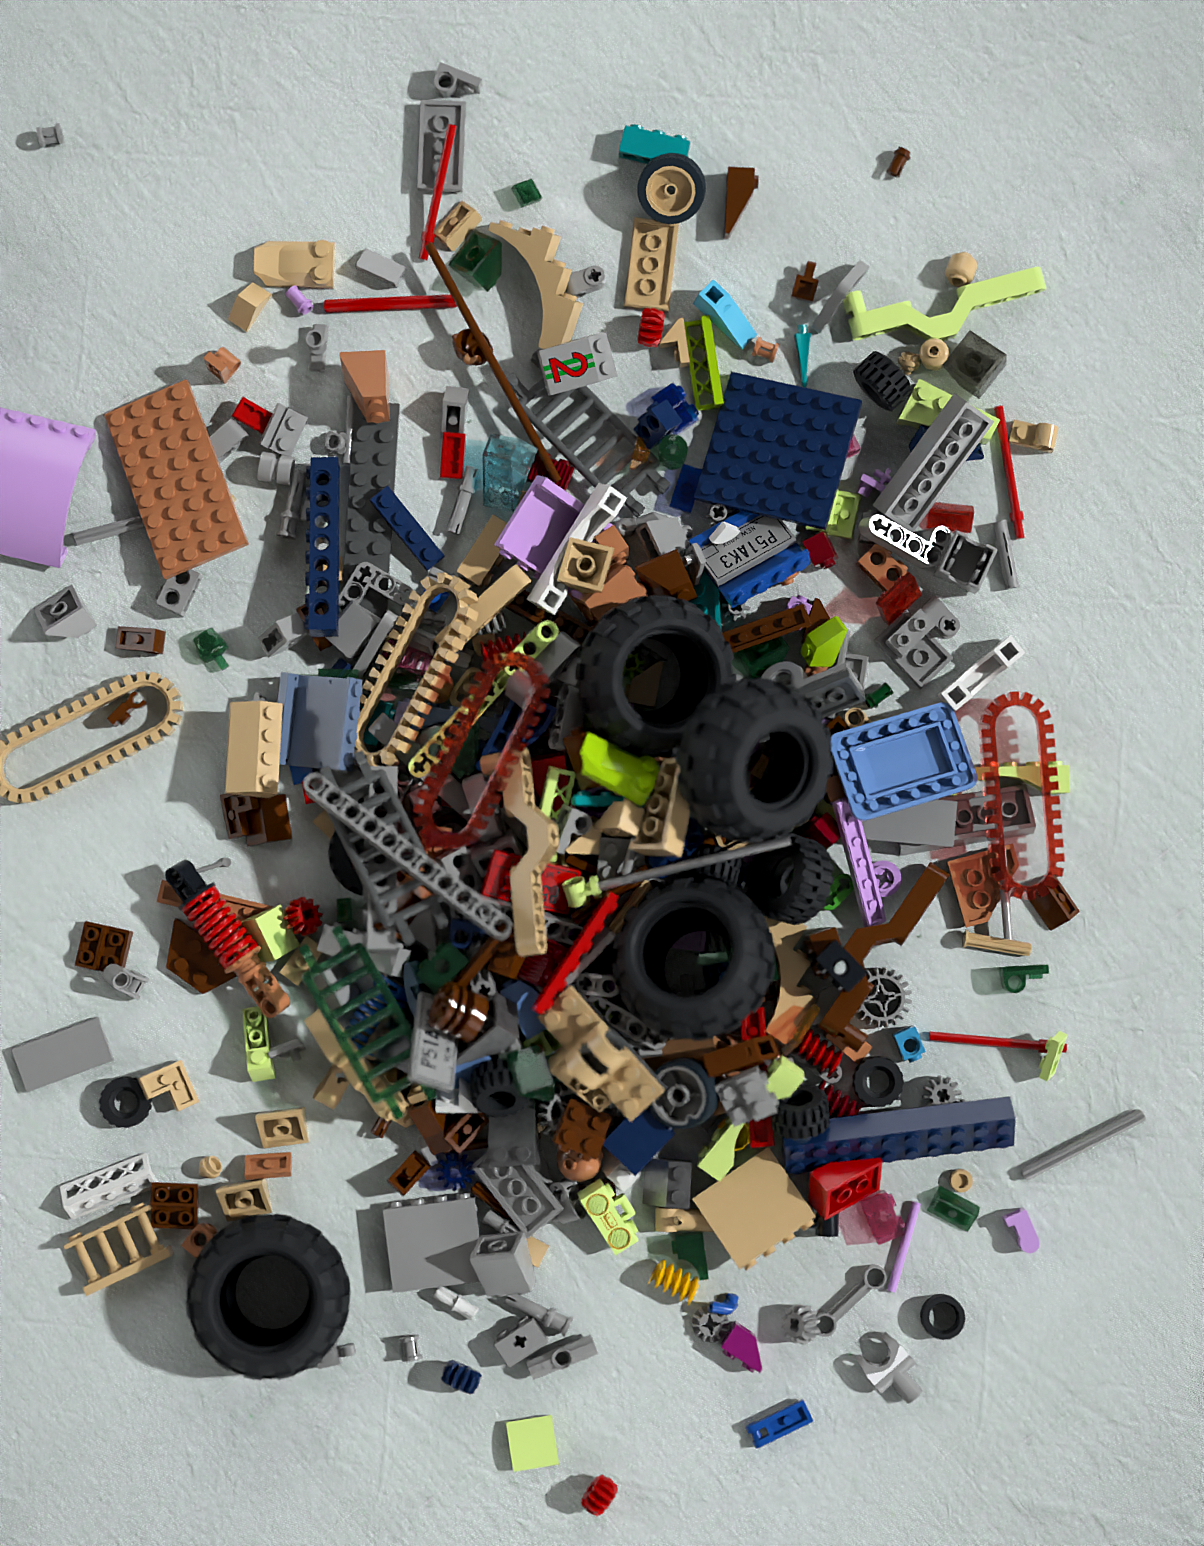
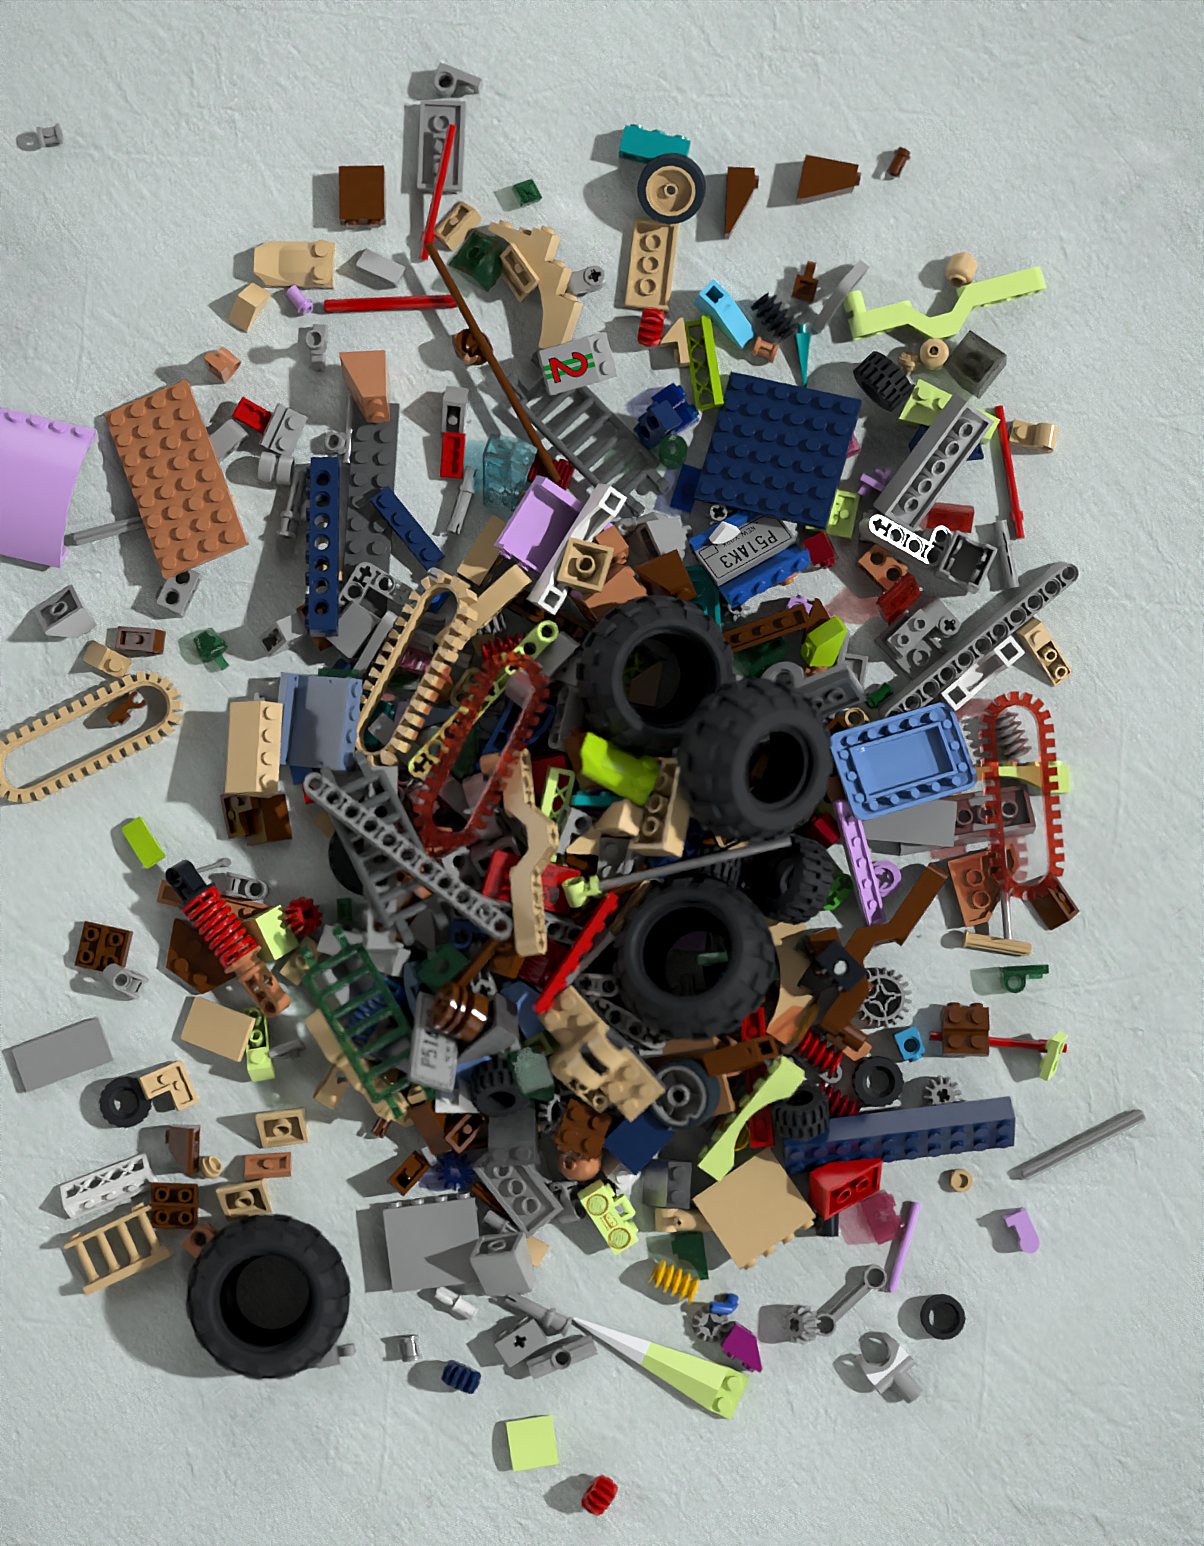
(107, 660): none -> tan slope
(143, 842): none -> lime slope
(185, 1146): none -> reddish brown slope
(218, 1028): none -> tan tile
(241, 886): none -> light grey piece
(362, 196): none -> reddish brown brick
(518, 273): none -> tan slope
(640, 454): clear orange piece -> none
(696, 562): light grey piece -> none
(704, 1381): none -> yellowish green plate
(747, 1096): light grey plate -> none
(774, 317): none -> black piece
(780, 1423): blue plate -> none
(826, 179): none -> reddish brown slope
(954, 1208): clear green slope -> none
(965, 1030): none -> reddish brown plate
(989, 640): none -> light grey beam
(1011, 735): none -> light grey piece
(1043, 650): none -> tan slope

